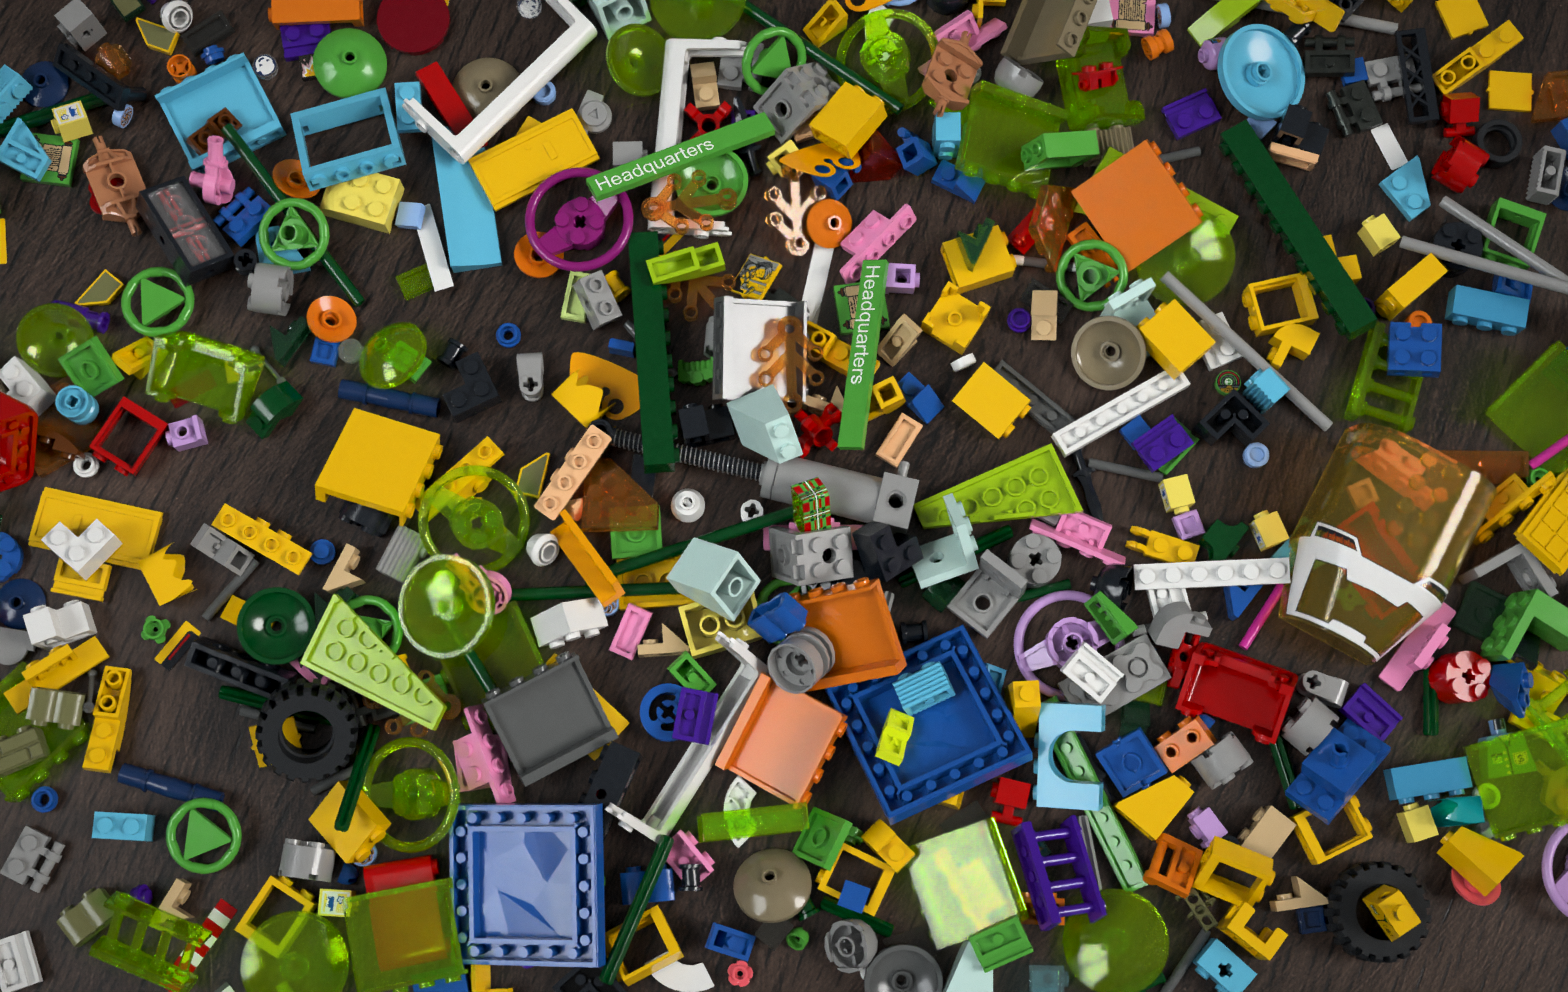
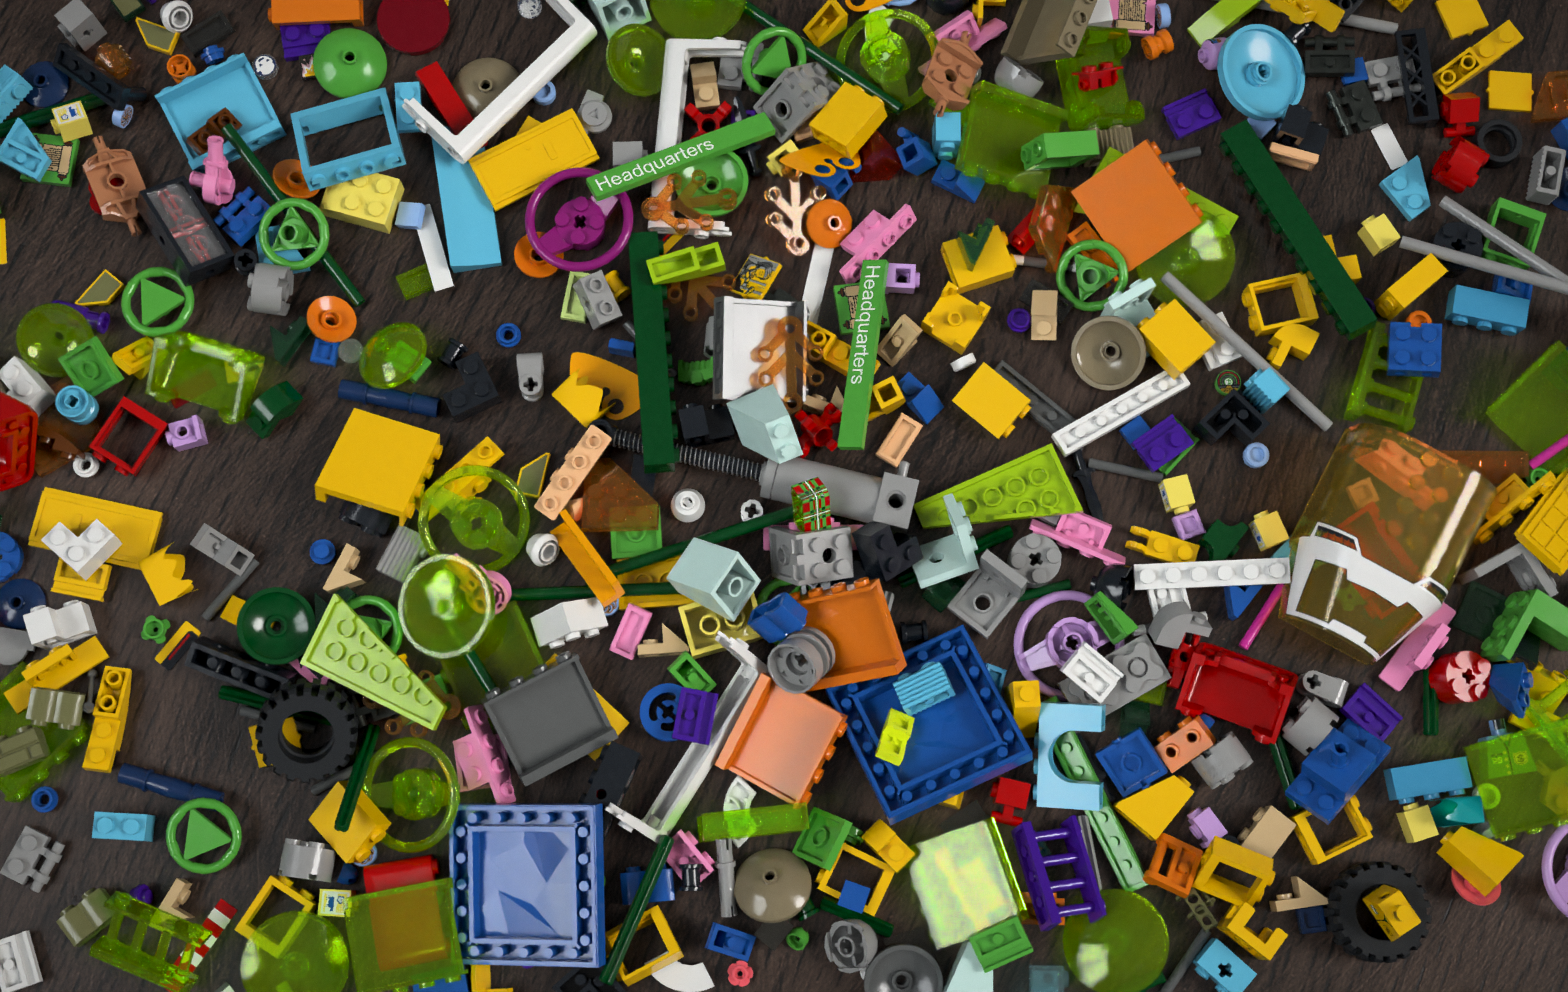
(256, 349): dark grey hinge -> none
(262, 539): yellow bracket -> none
(726, 877): none -> light grey pin

